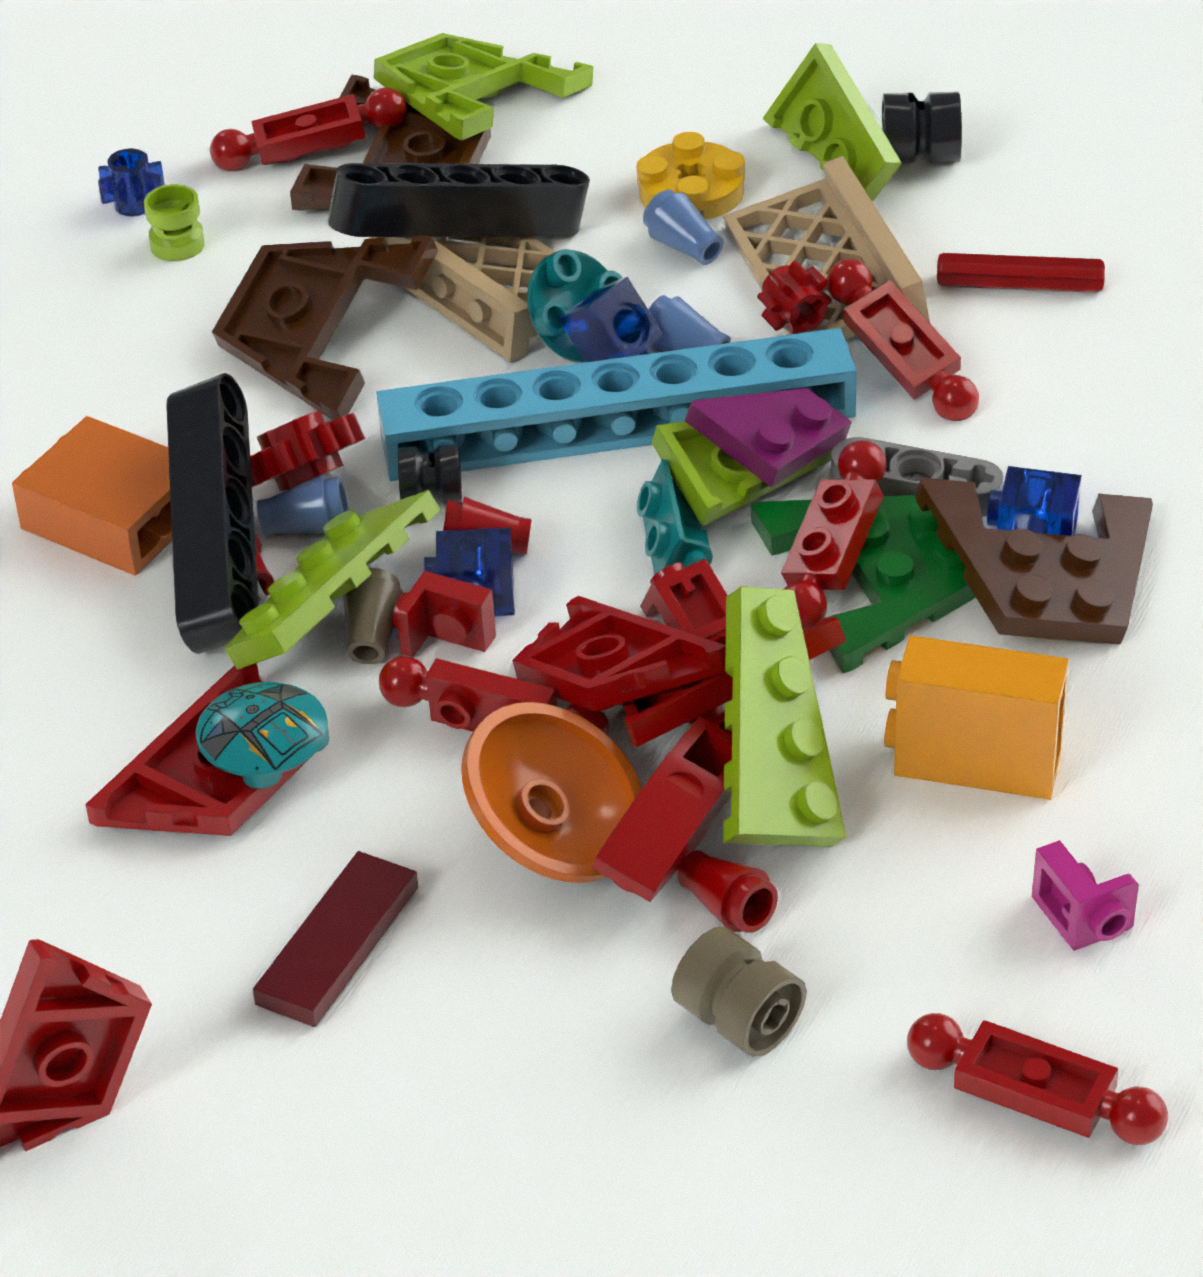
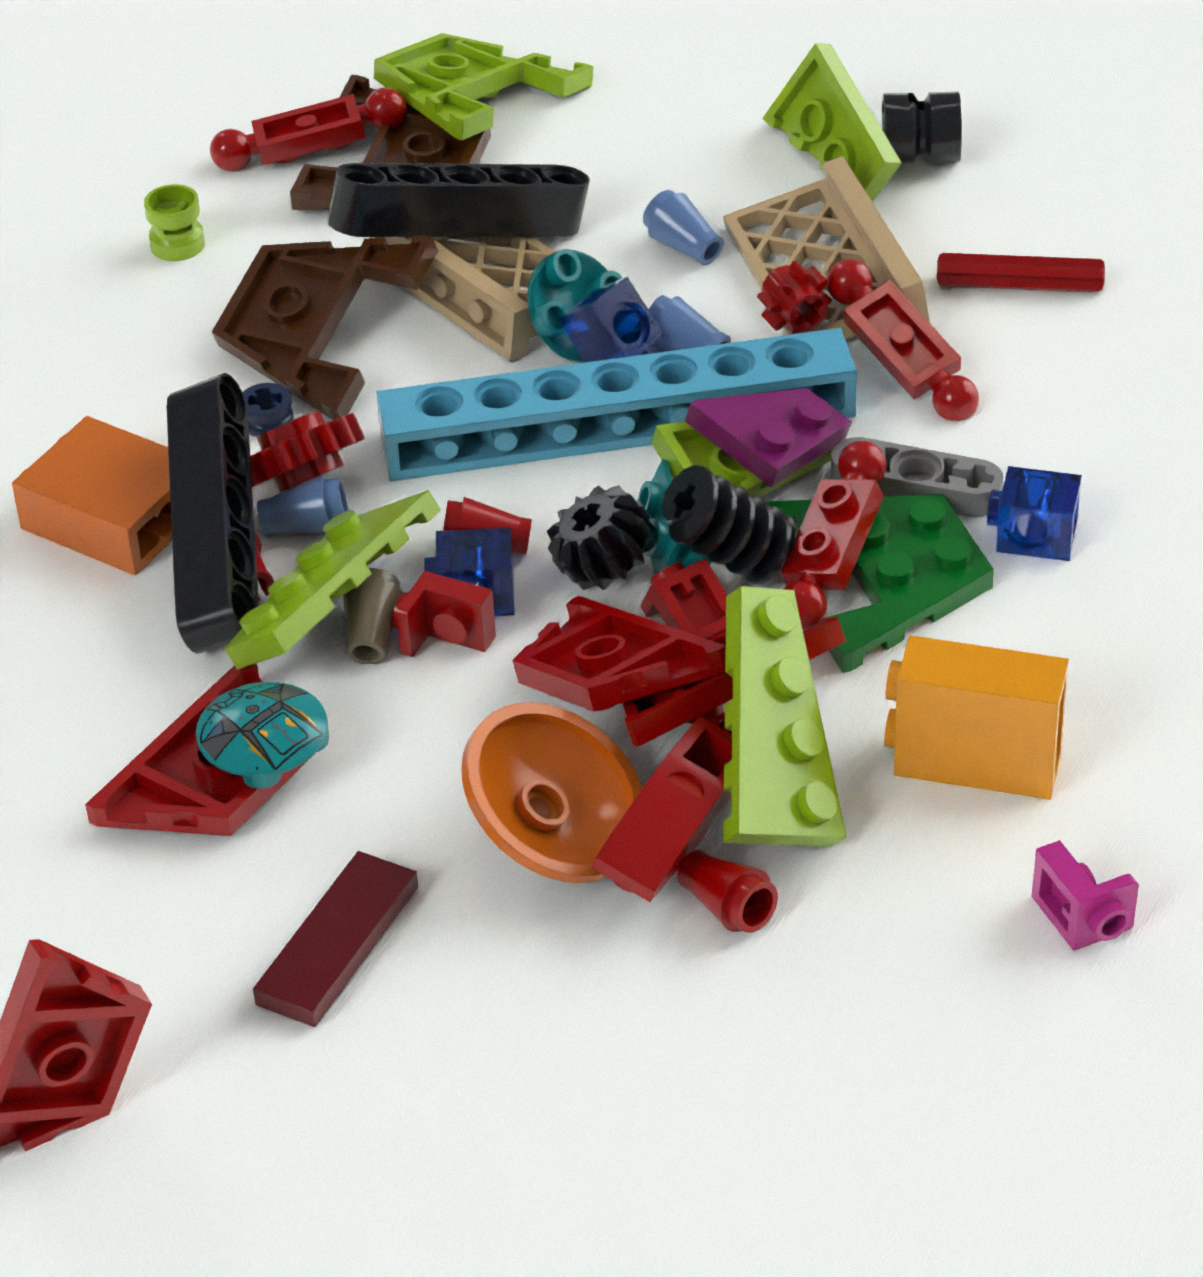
(129, 180): clear blue gear -> none
(267, 407): none -> dark blue bush
(430, 471): black wheel -> none
(464, 694): red plate -> none
(601, 537): none -> black gear
(700, 169): yellow plate -> none
(728, 524): none -> black piece
(732, 987): dark tan wheel -> none
(1037, 1078): red plate -> none
(1041, 580): reddish brown wing -> none

